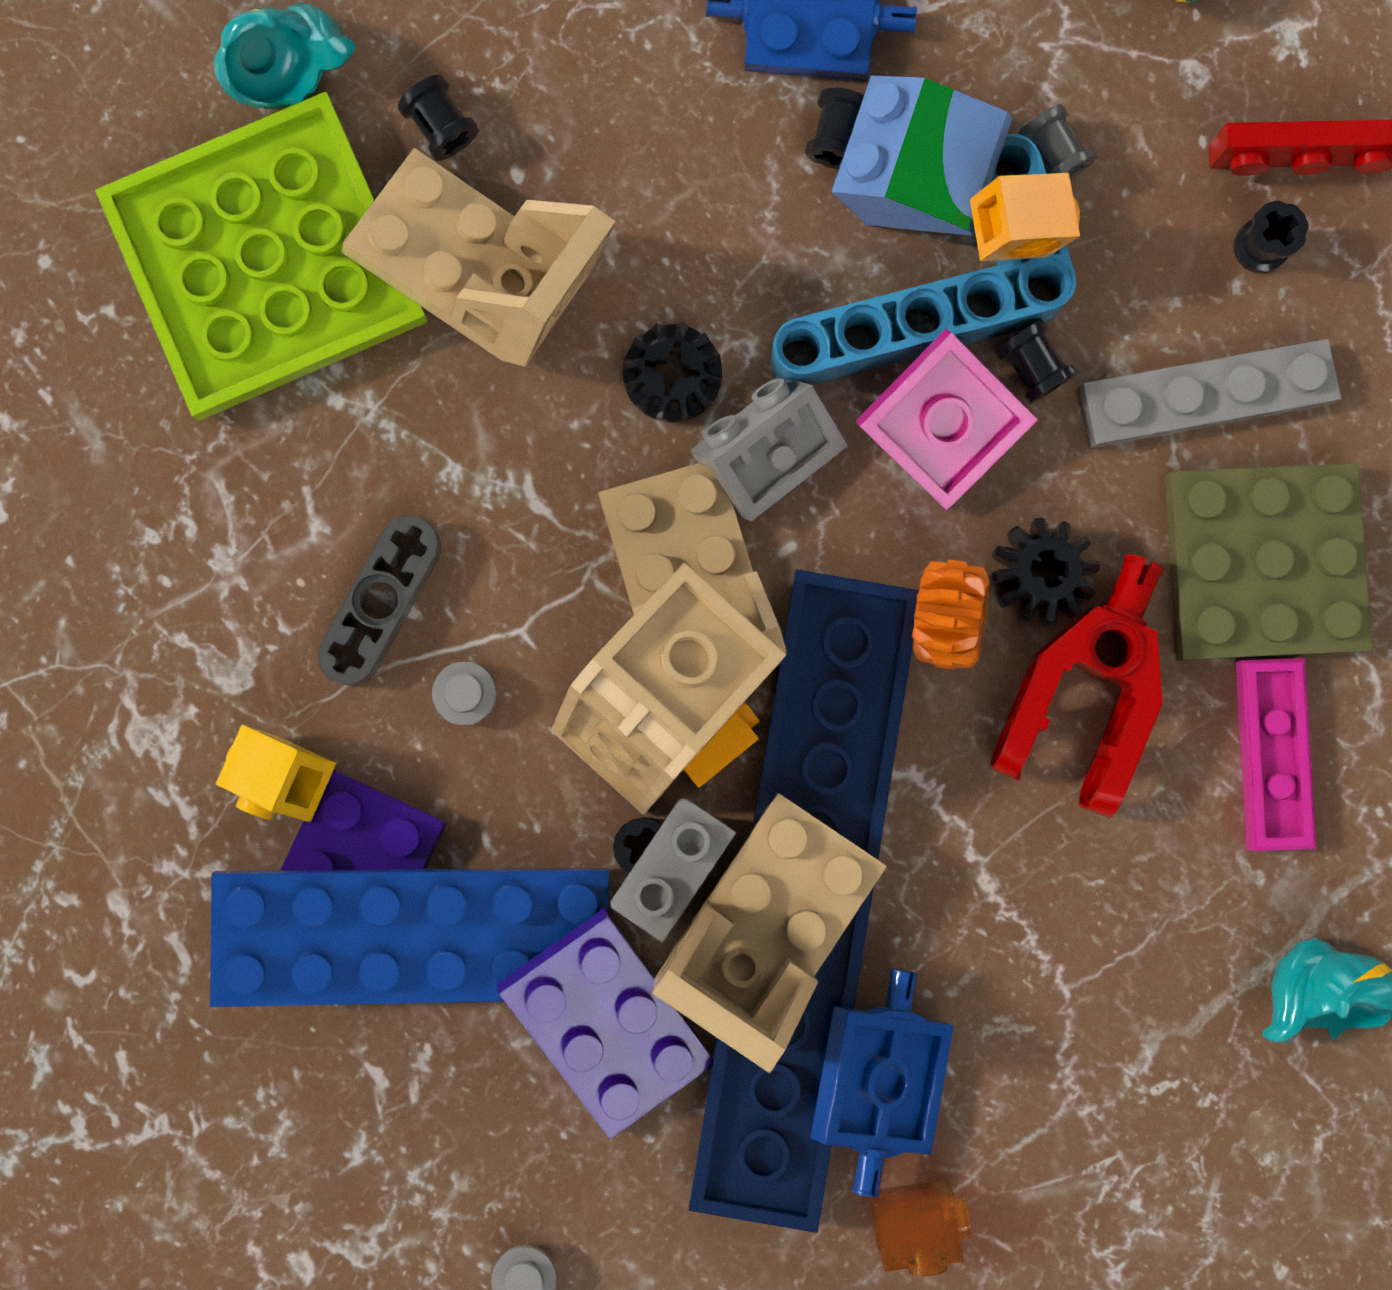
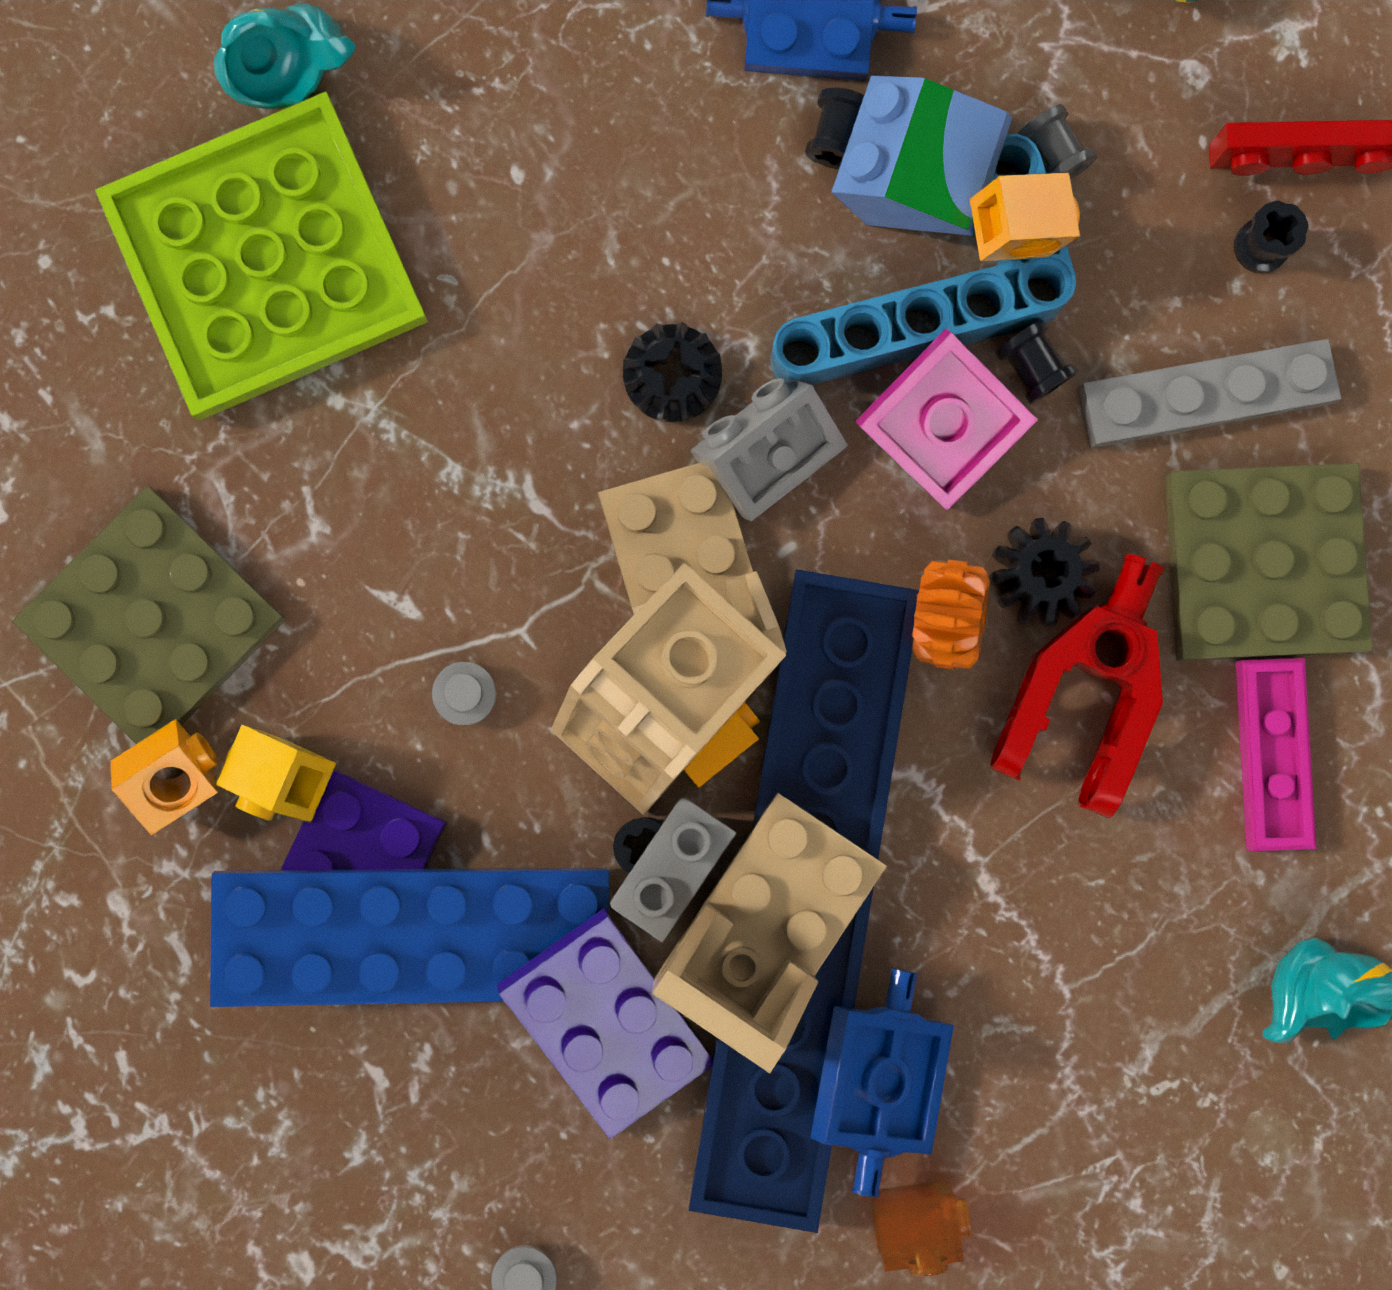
(148, 618): none -> olive plate
(158, 800): none -> light orange brick
(415, 566): dark grey beam -> none
(438, 117): black bush -> none
(474, 262): tan bracket -> none

